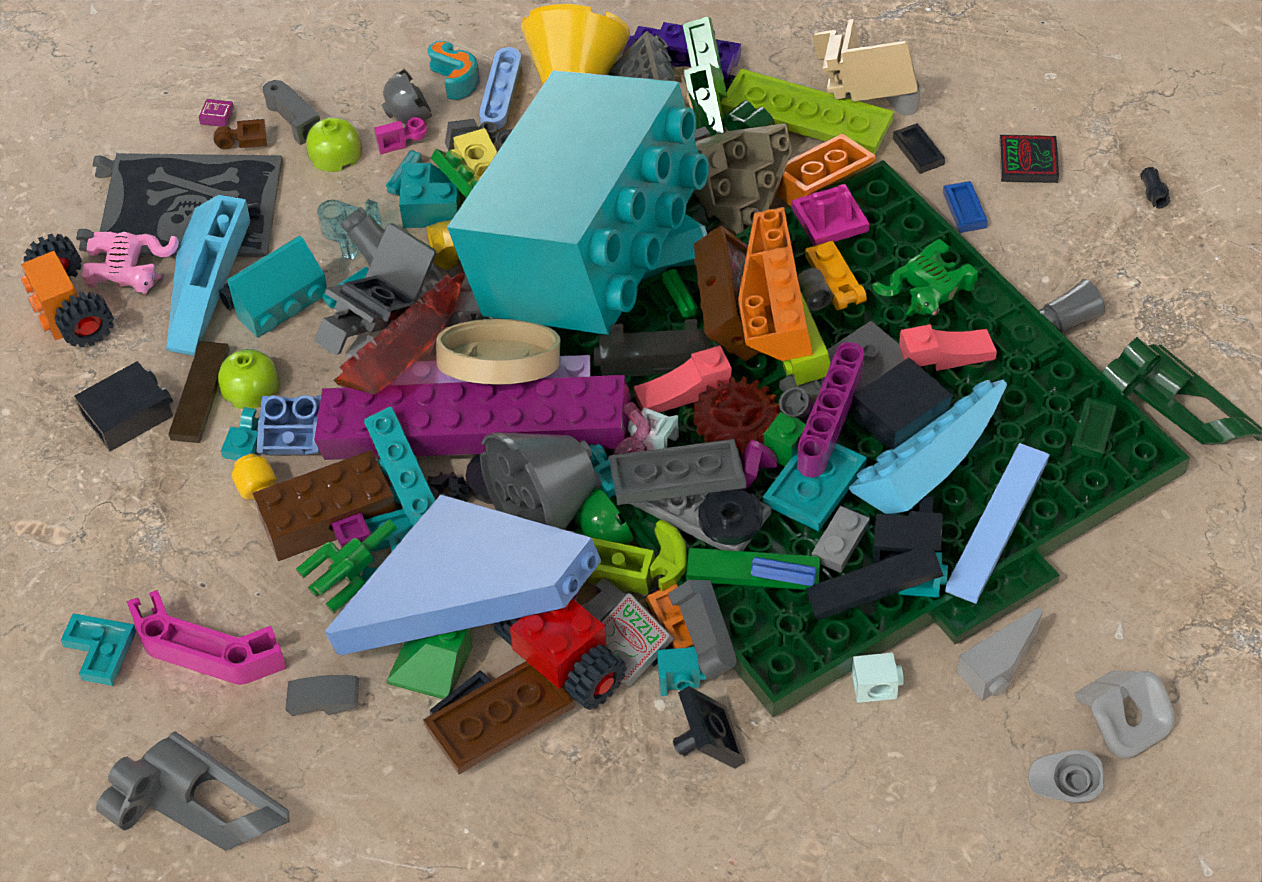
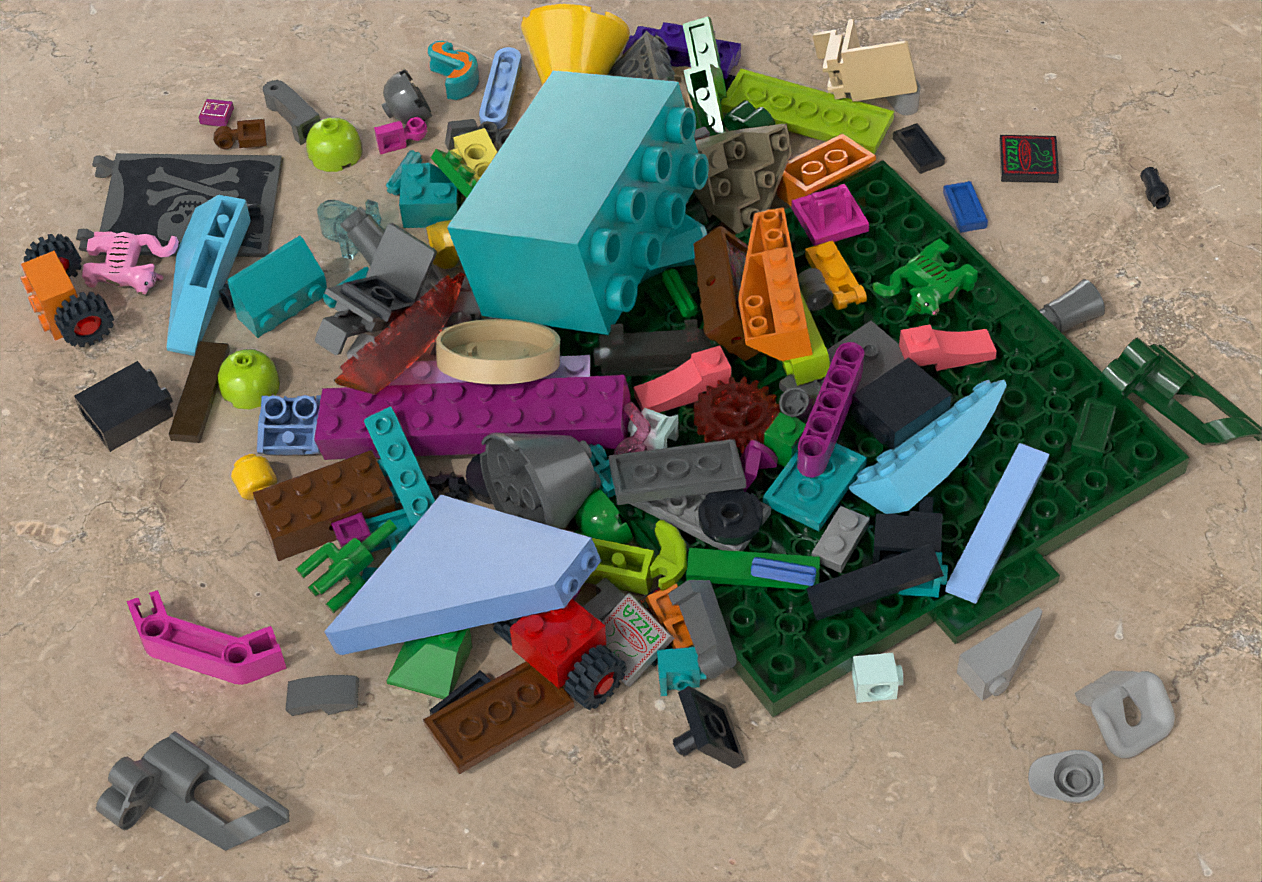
(104, 641): teal plate -> none
(242, 440): teal plate -> none

